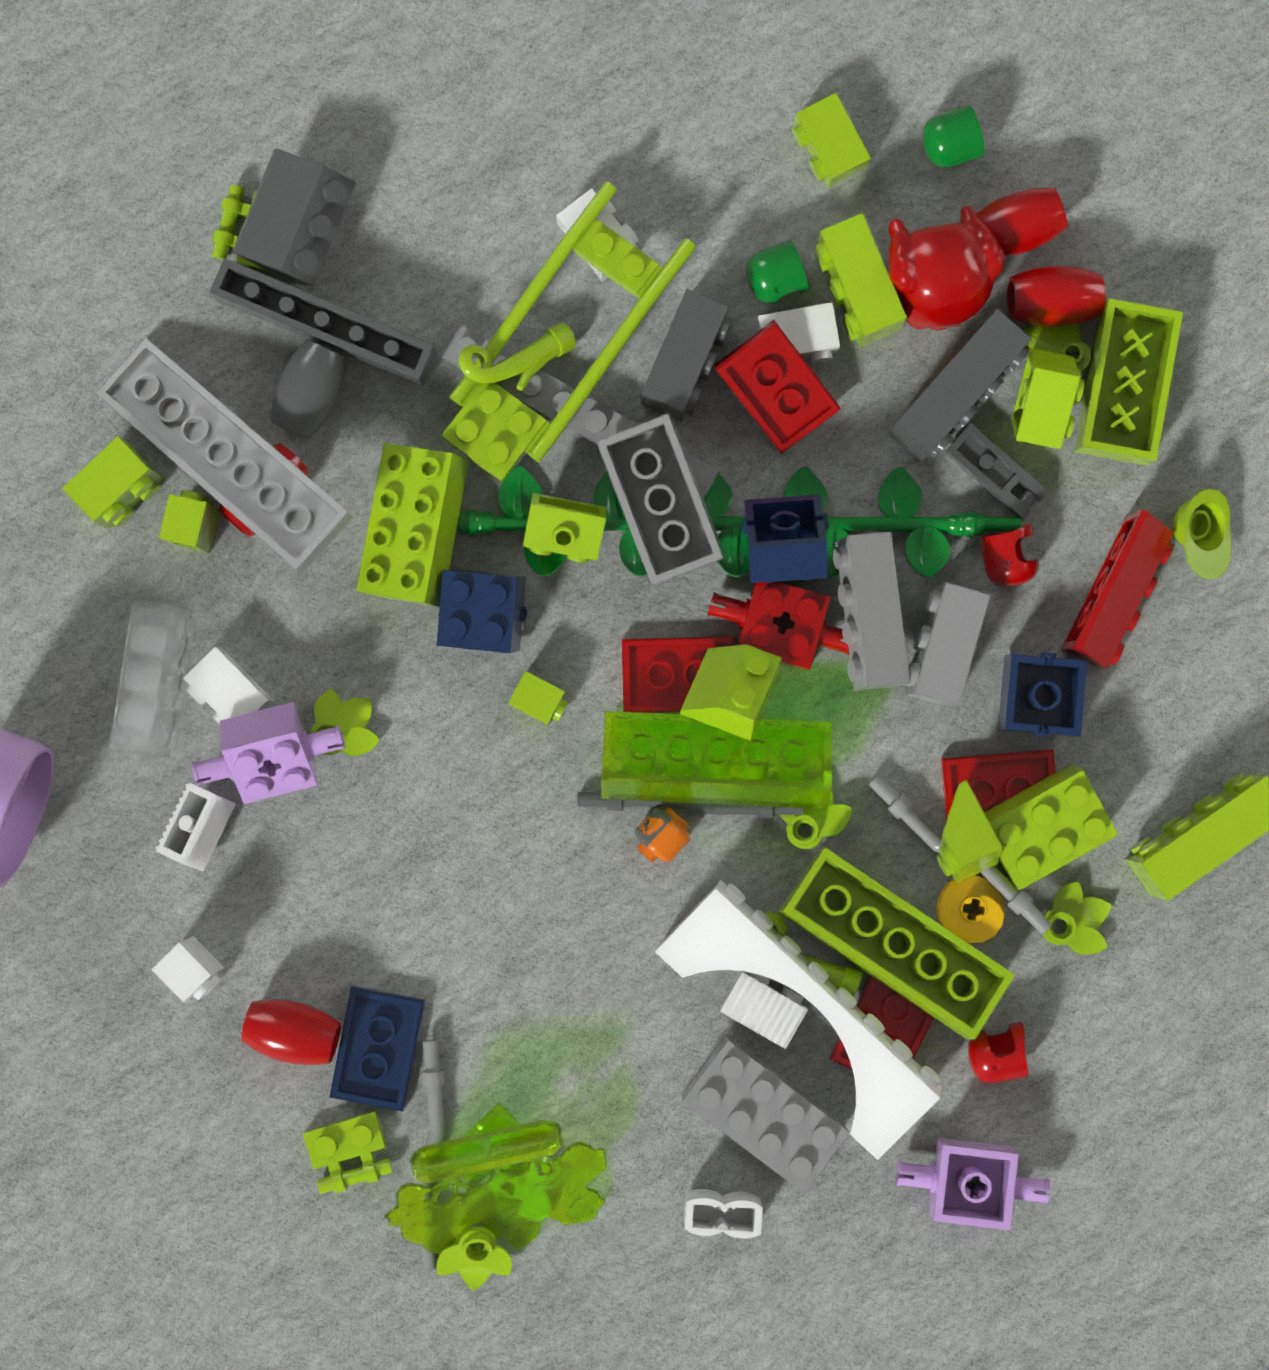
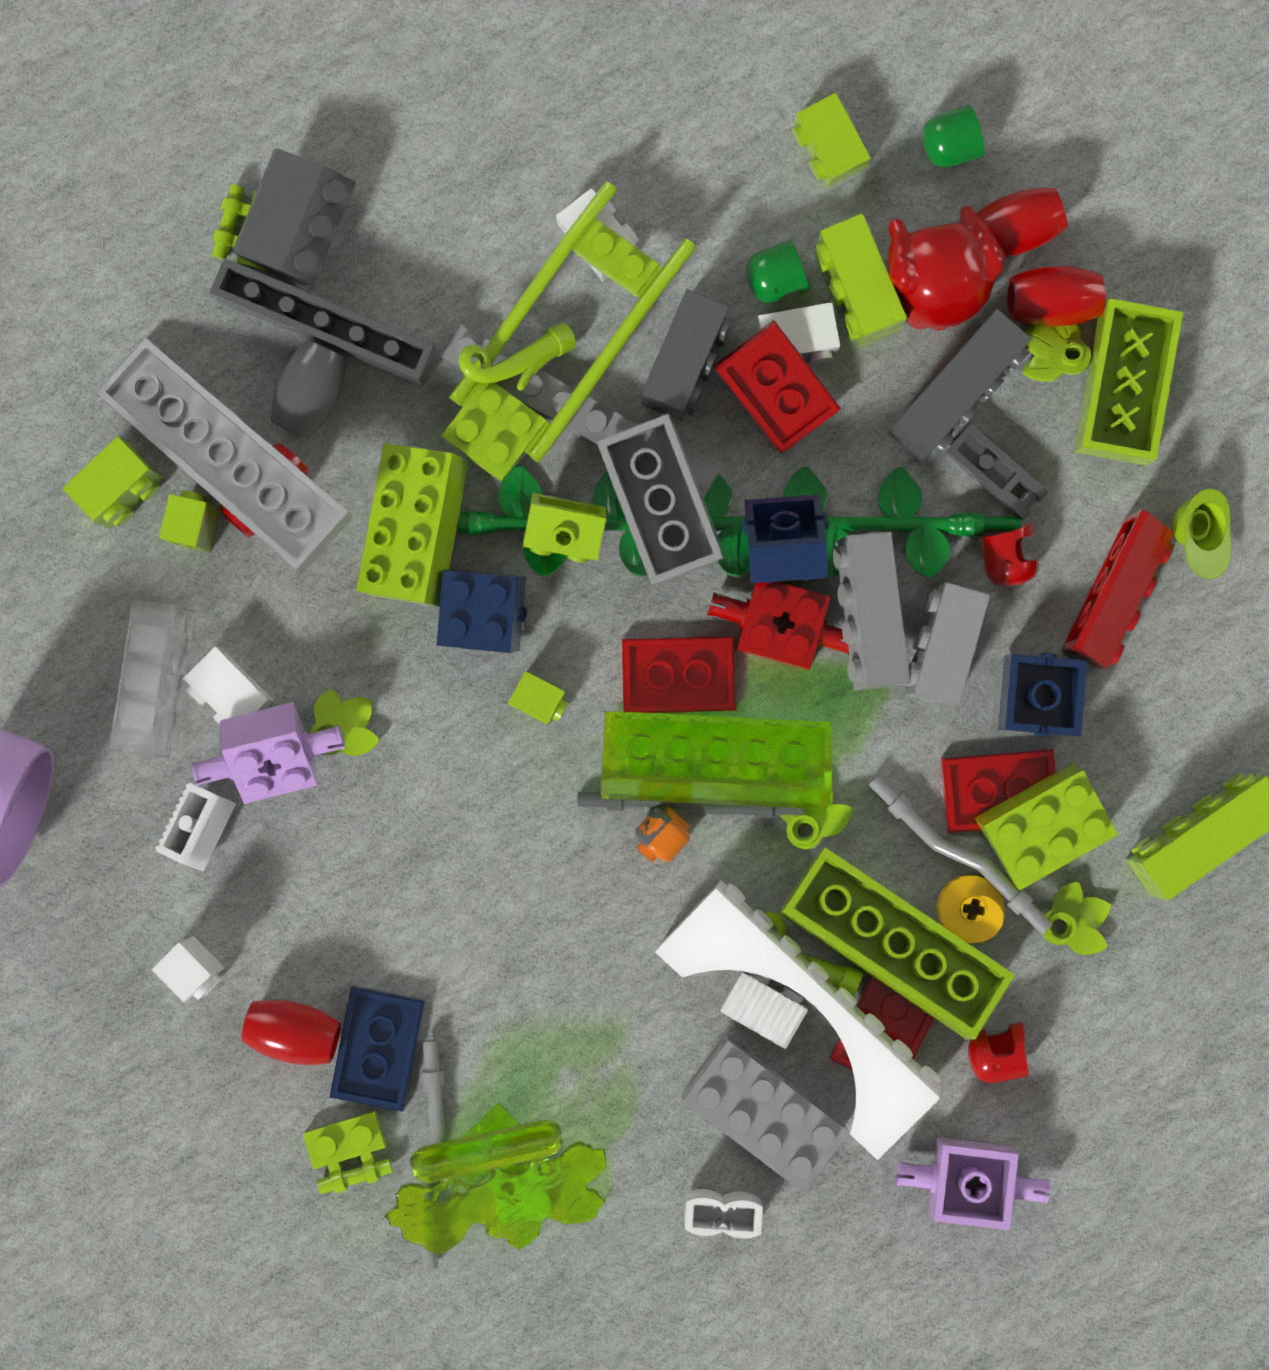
(474, 1260): lime plate -> none
(732, 688): lime slope -> none
(967, 839): lime slope -> none
(1046, 398): lime brick -> none

